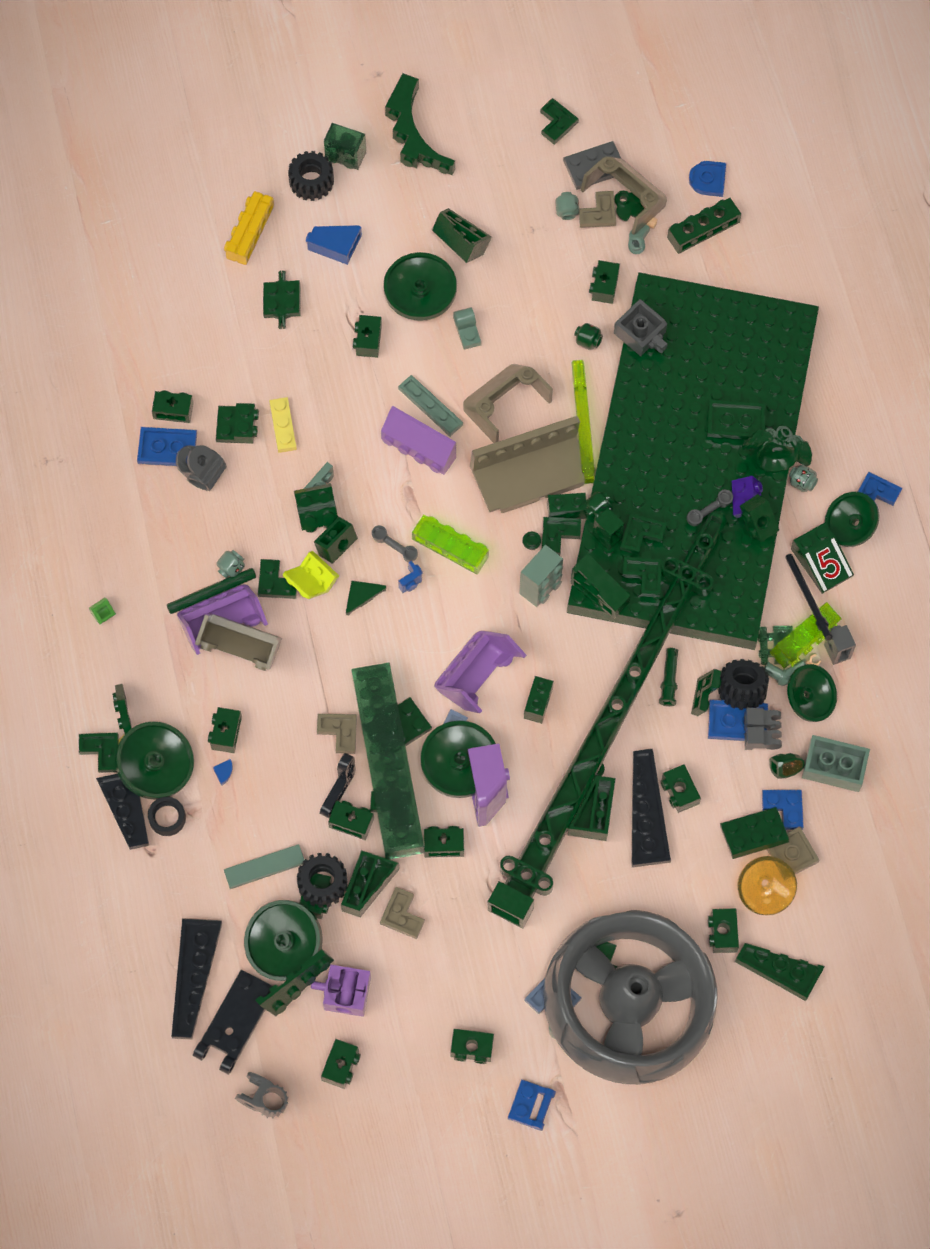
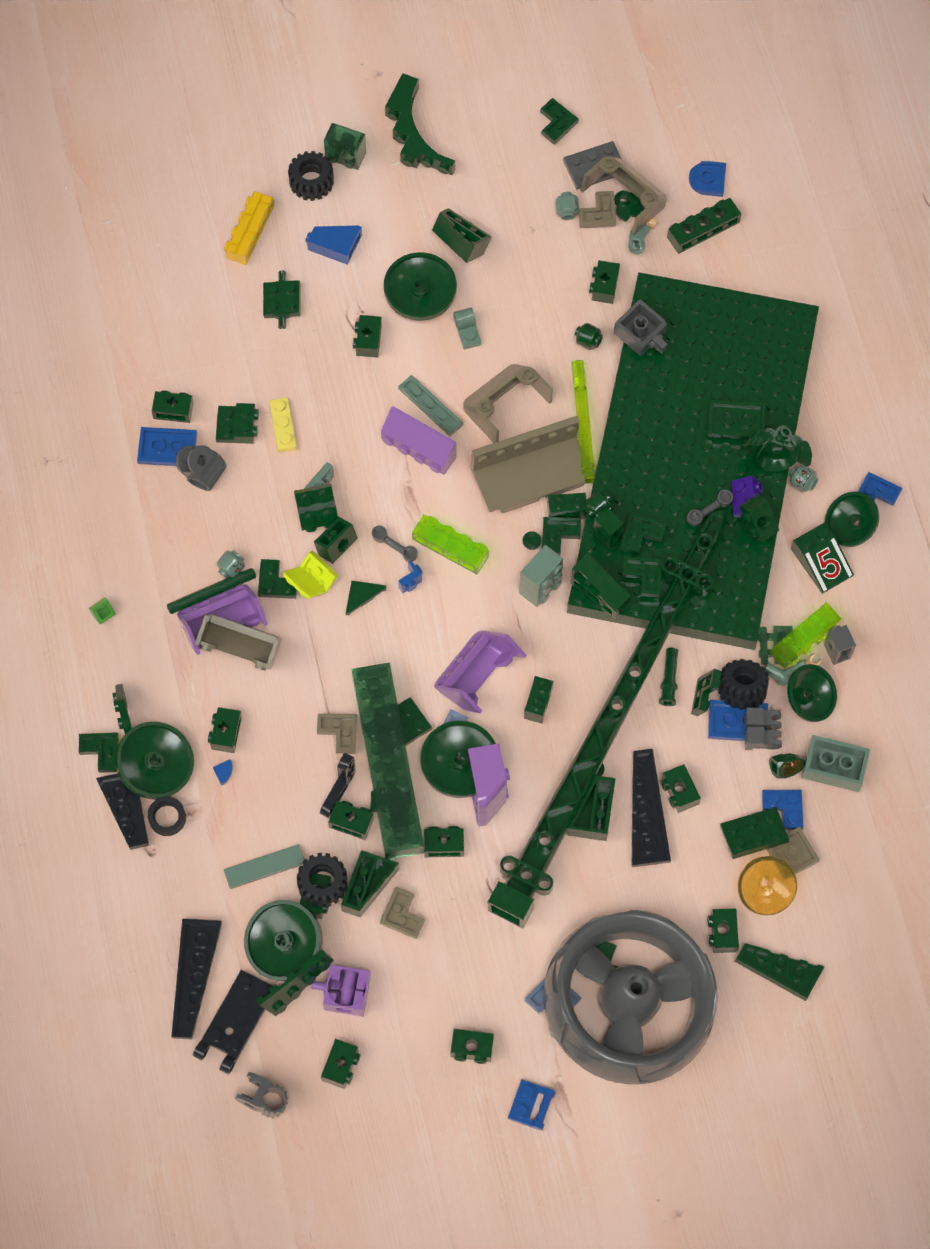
(821, 622): black bar -> none

